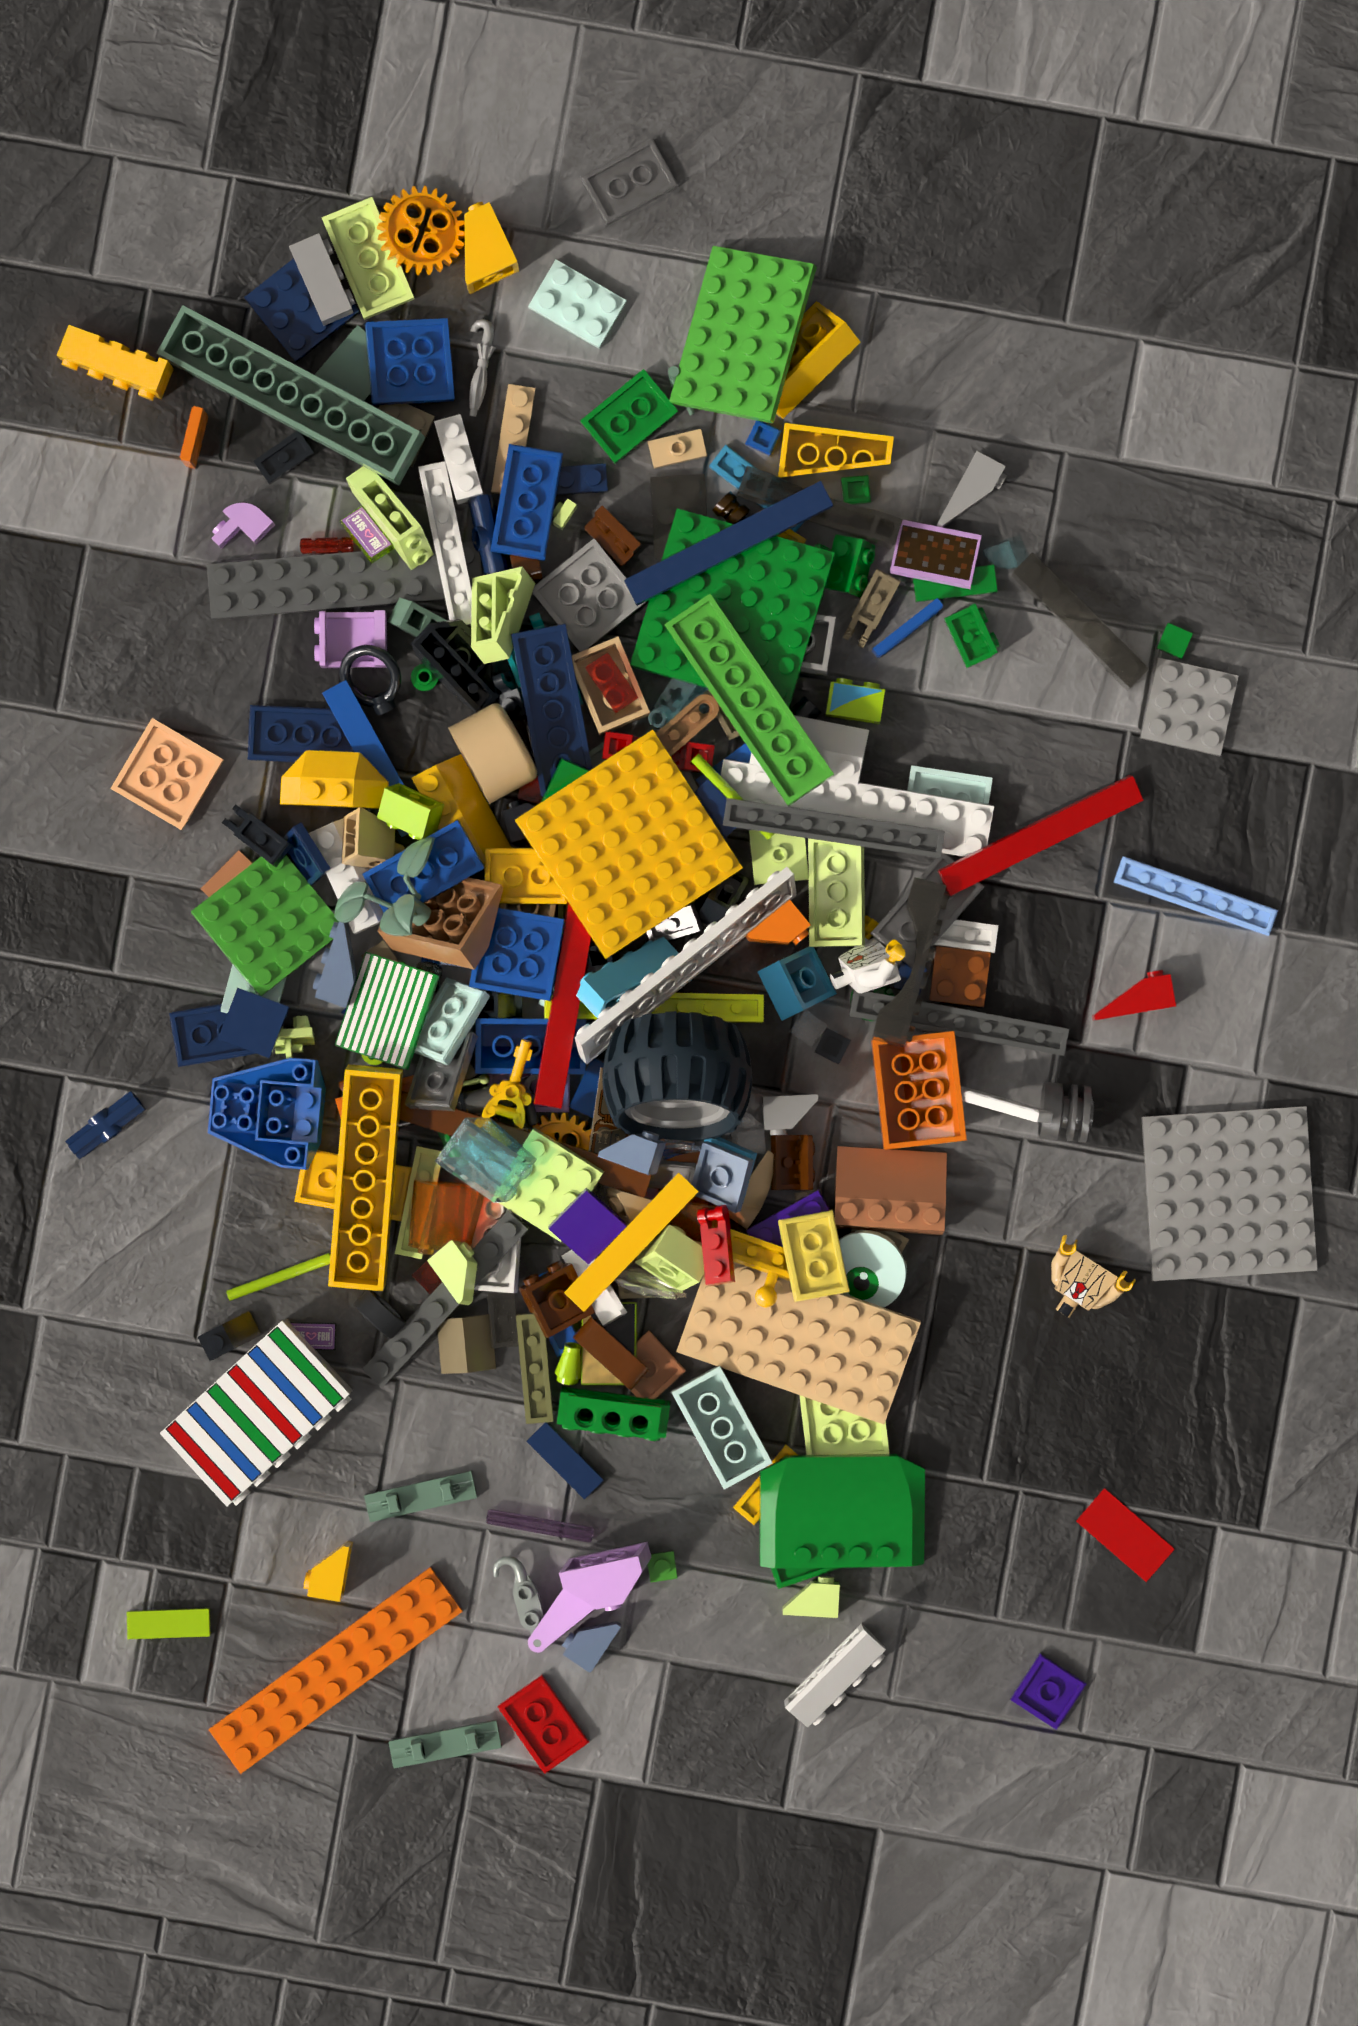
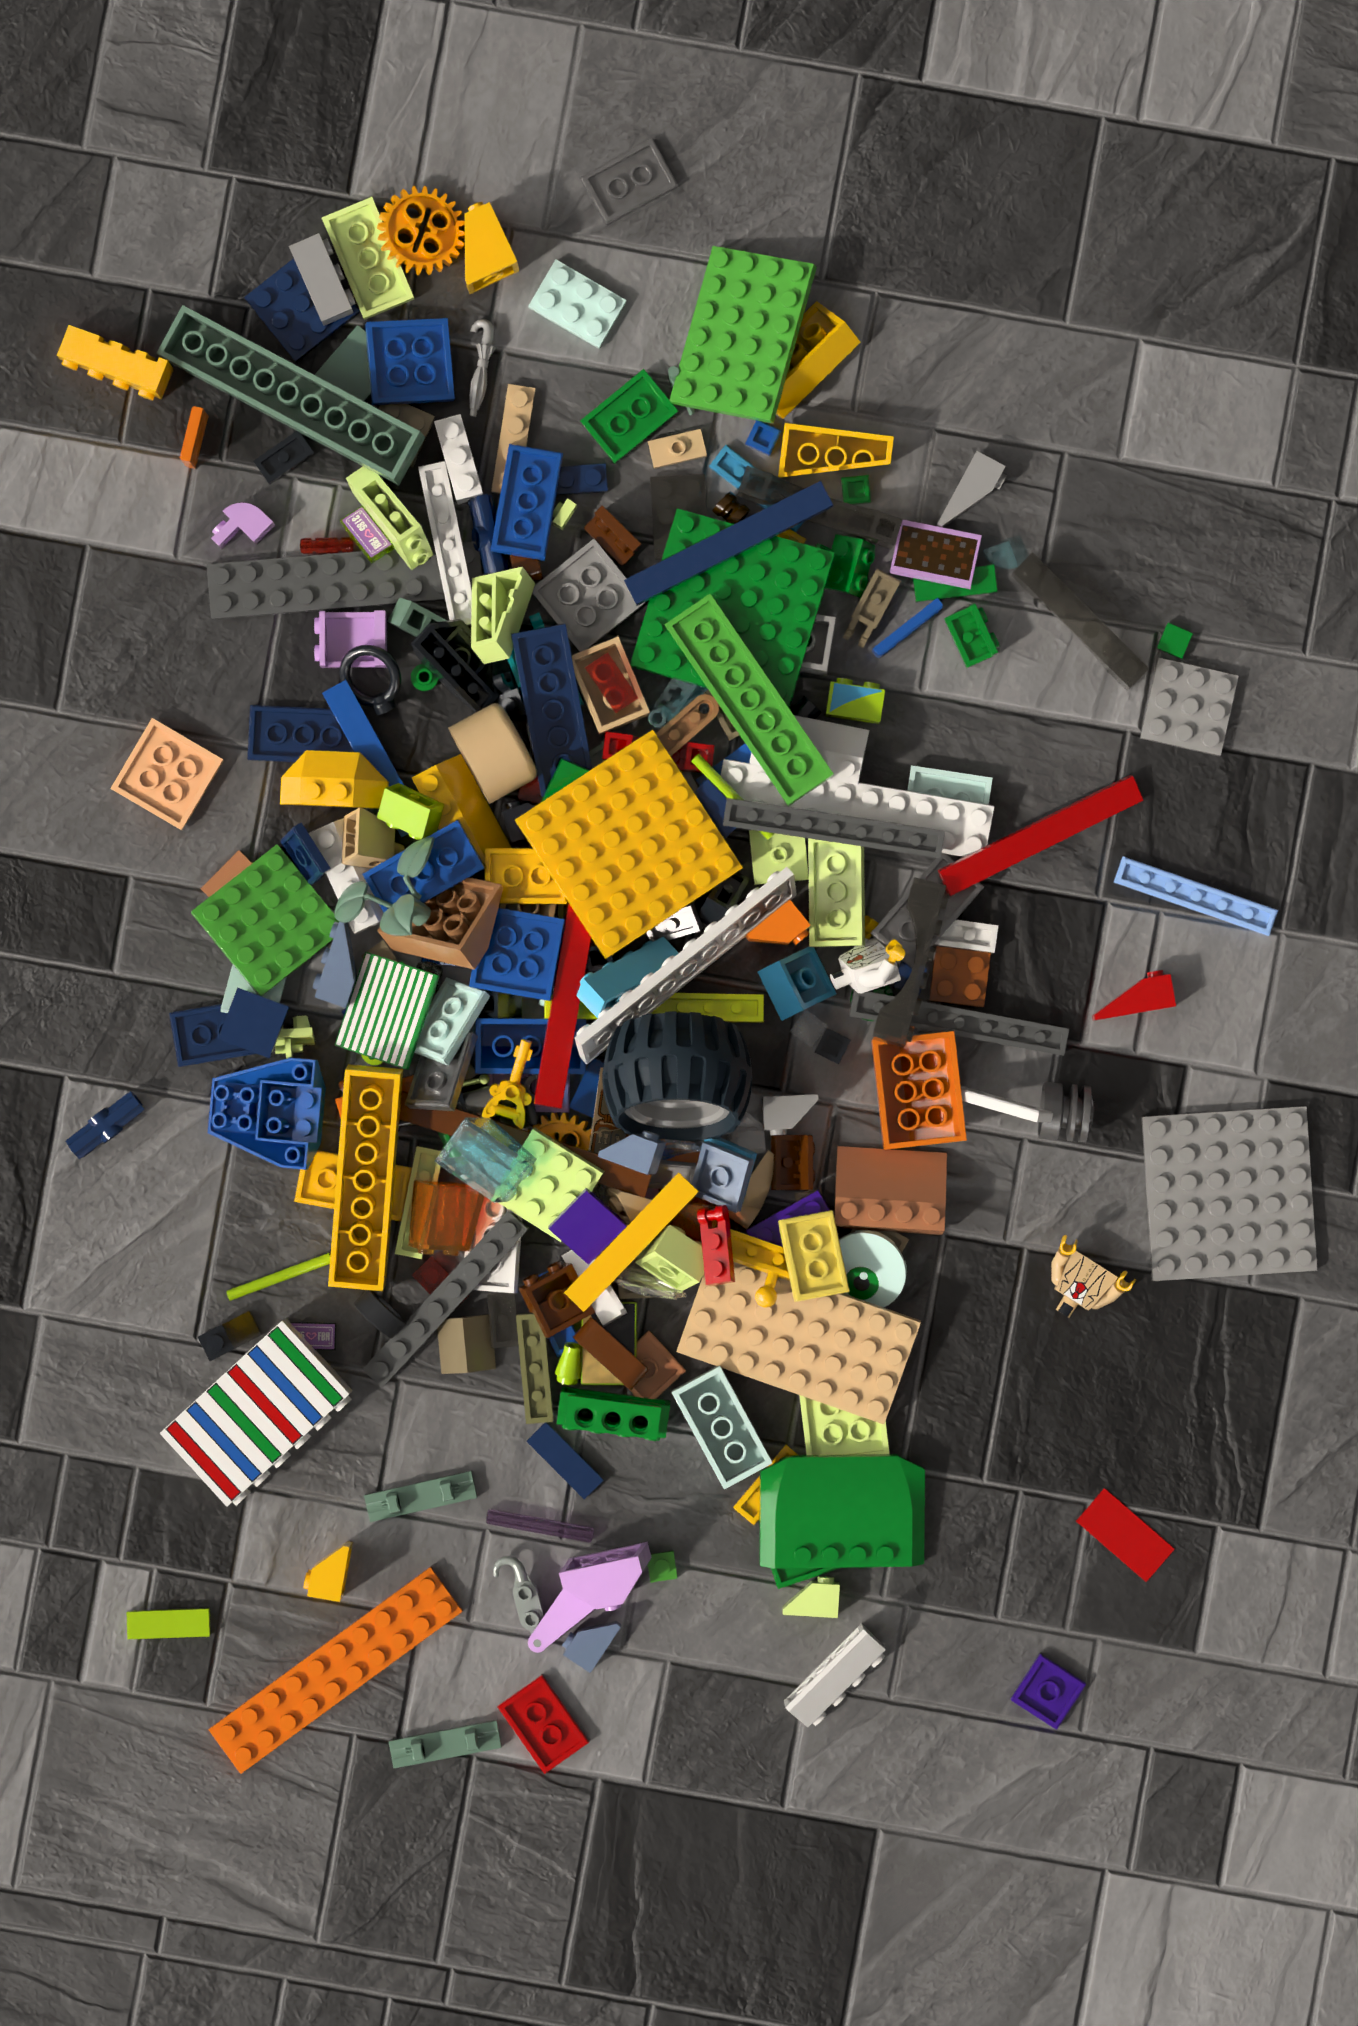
(259, 837): black hinge -> none
(456, 1269): yellowish green slope -> none

